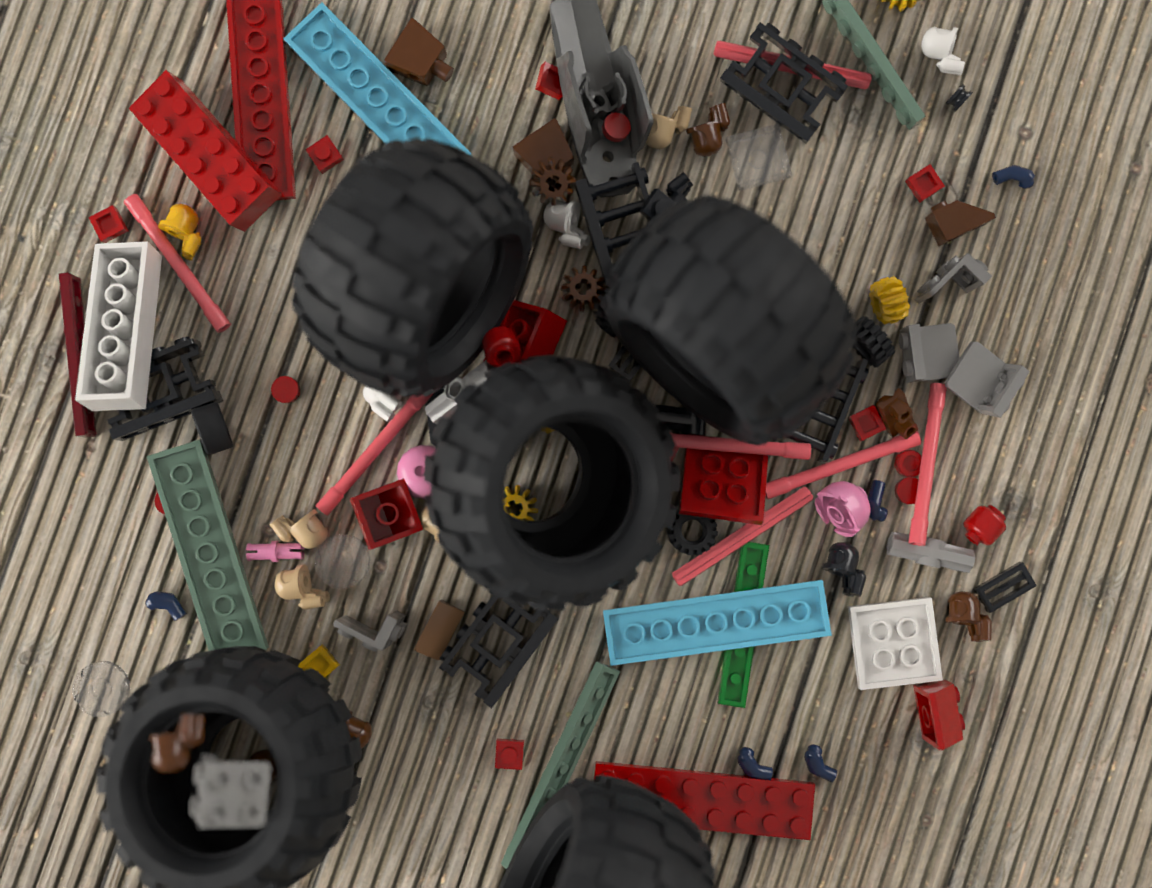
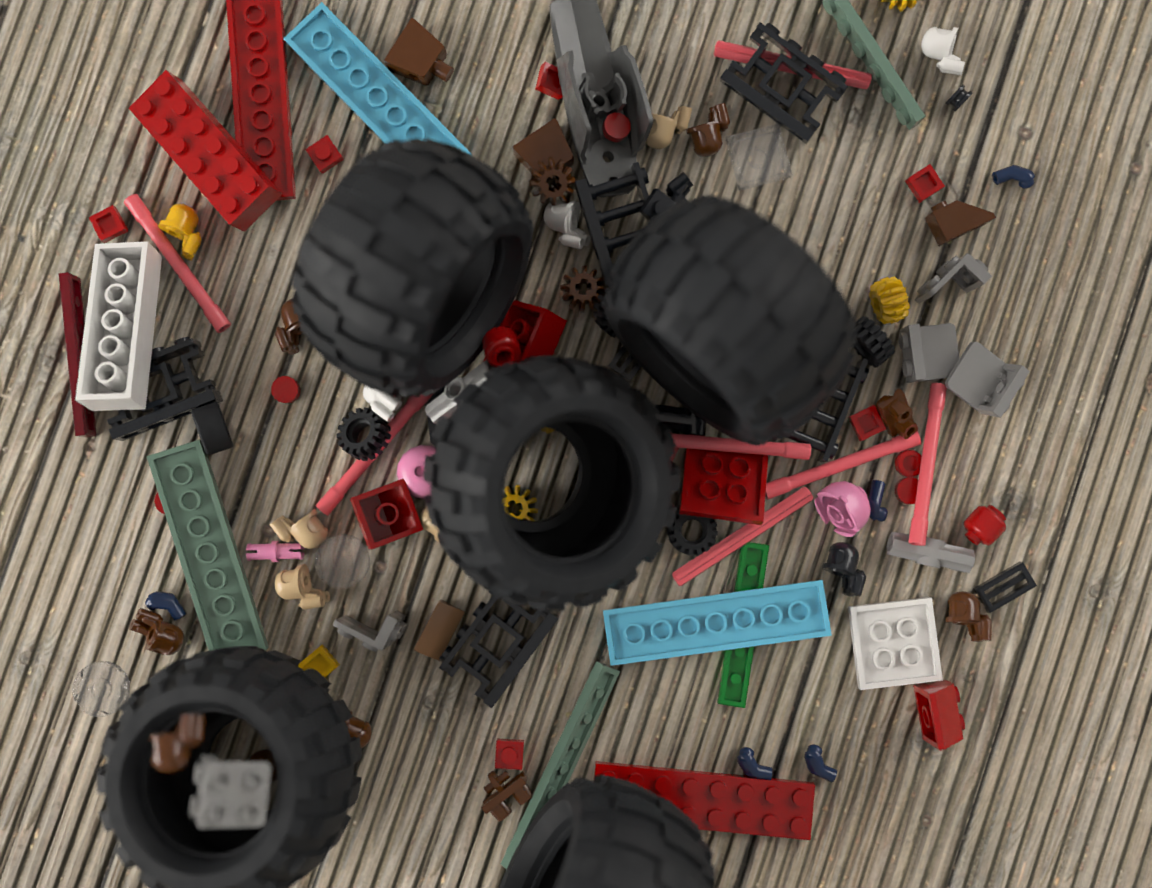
(160, 635): none -> reddish brown piece
(289, 335): none -> reddish brown piece
(352, 428): none -> black tyre
(496, 802): none -> reddish brown hips

